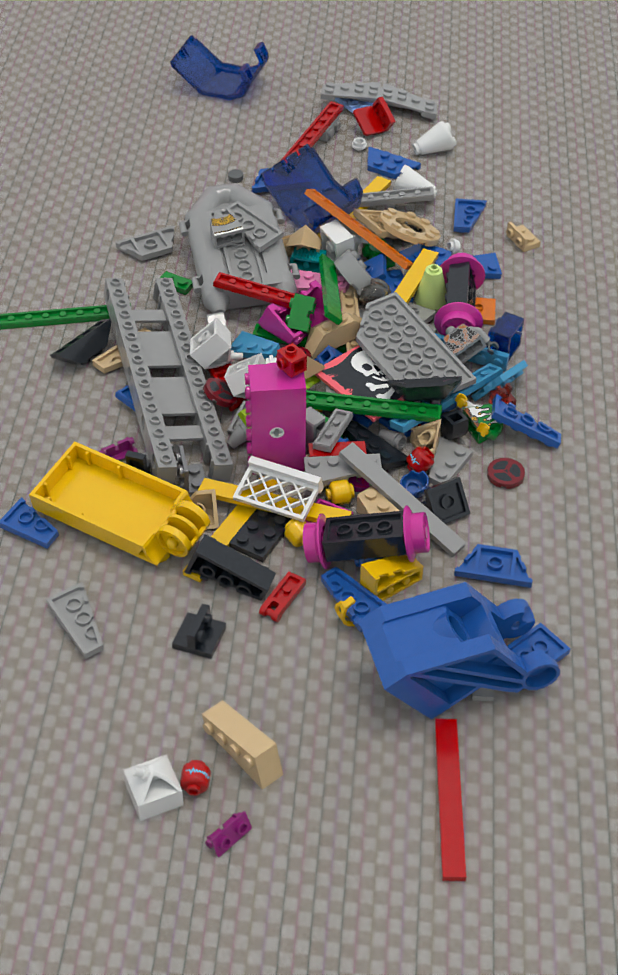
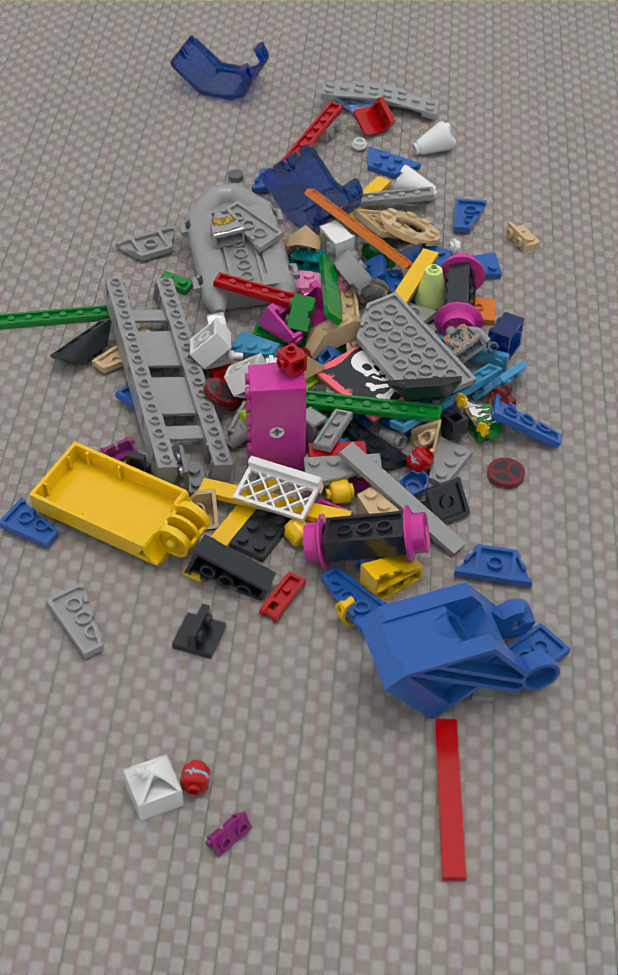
(244, 743): tan wedge -> none

